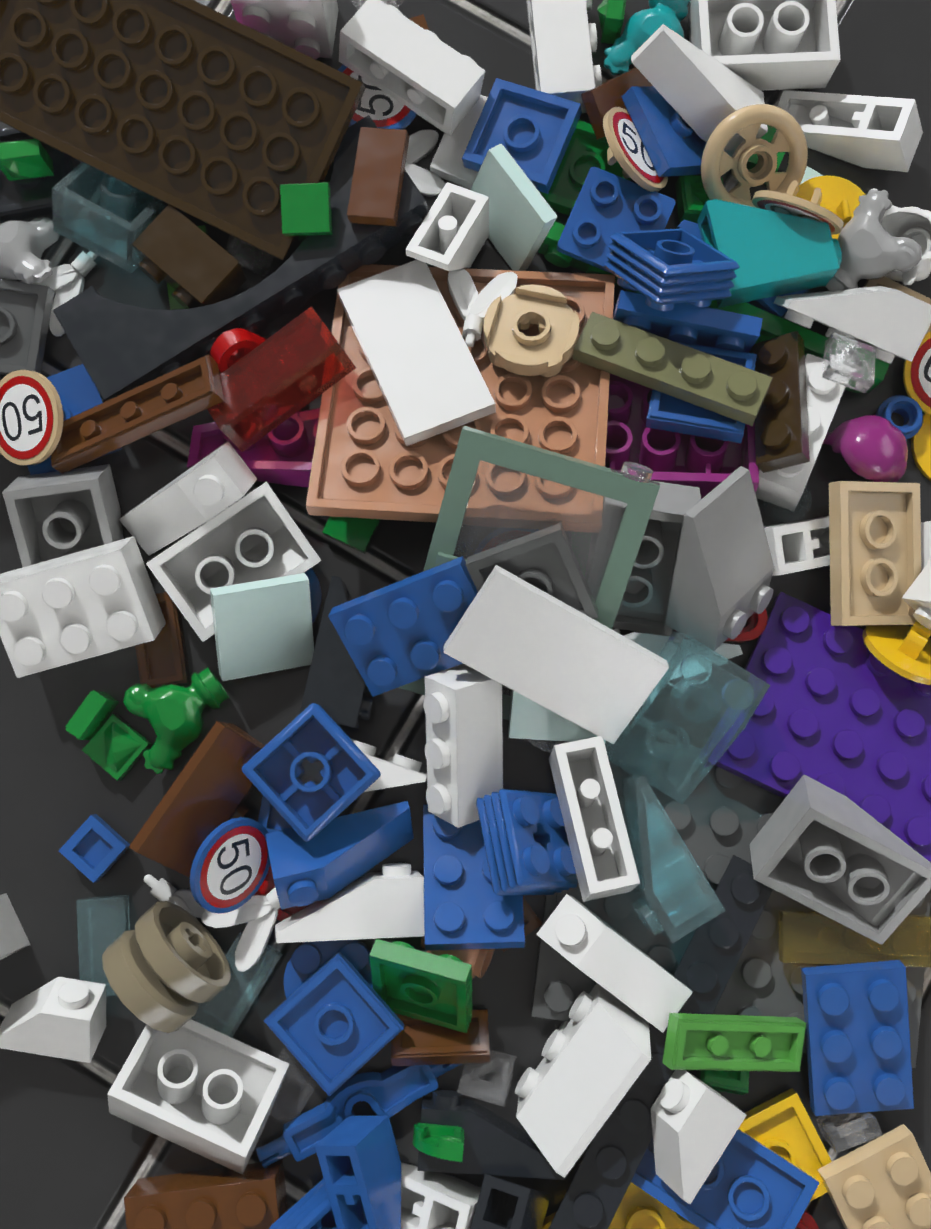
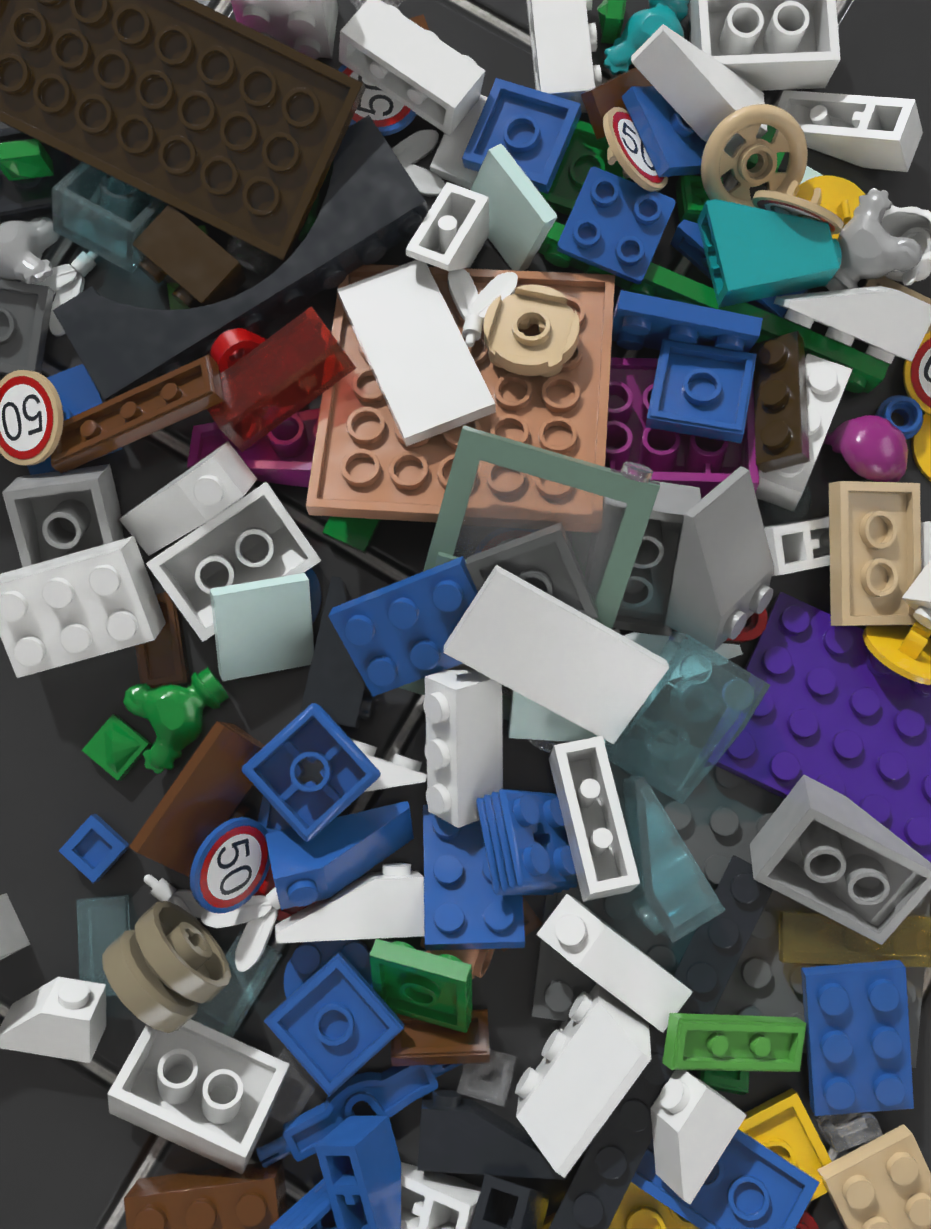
(91, 715): green tile -> none
(306, 209): green tile -> none
(378, 176): reddish brown tile -> none
(439, 1141): green tile -> none
(670, 267): blue brick -> none
(672, 368): olive plate -> none
(849, 362): clear tile -> none

